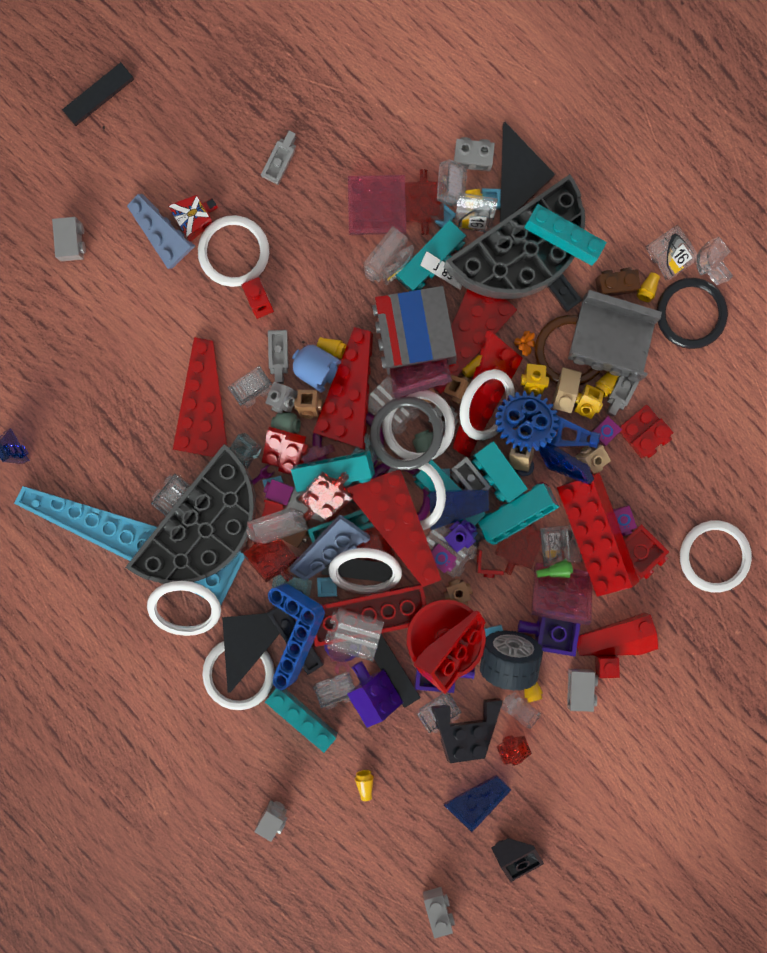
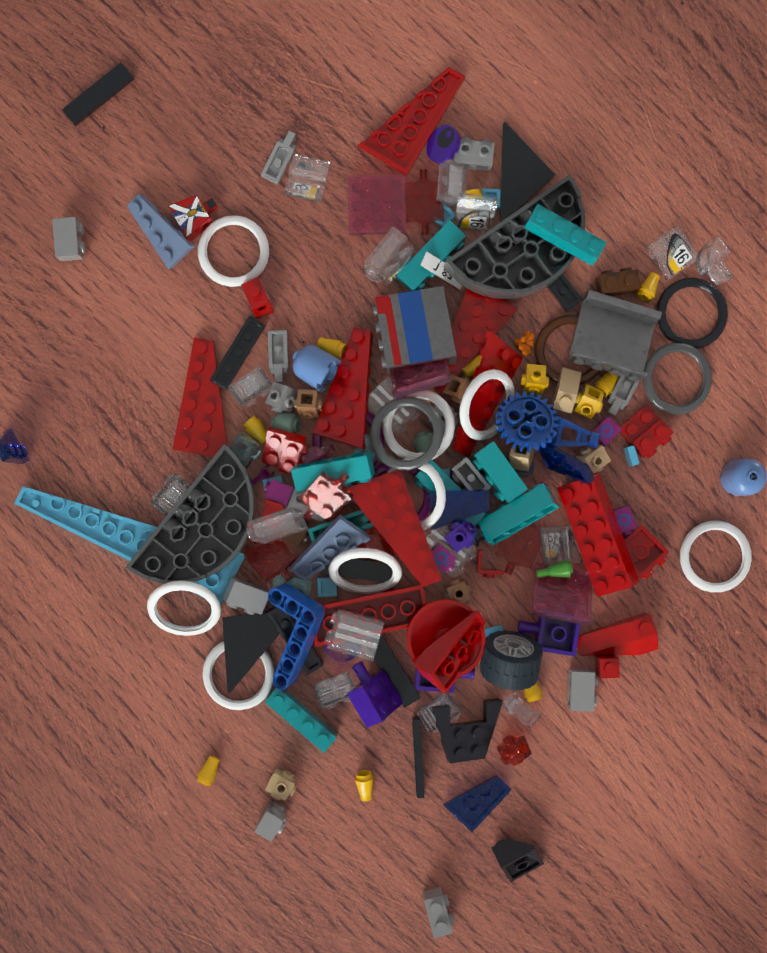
(208, 771): none -> yellow cone
(237, 353): none -> black tile
(246, 596): none -> light grey brick
(256, 429): none -> yellow cone
(281, 784): none -> tan brick
(307, 178): none -> clear slope
(409, 129): none -> red wing
(418, 757): none -> black tile
(443, 144): none -> dark purple tile
(631, 456): none -> medium azure tile
(706, 372): none -> dark grey wedge
(738, 477): none -> medium blue cylinder

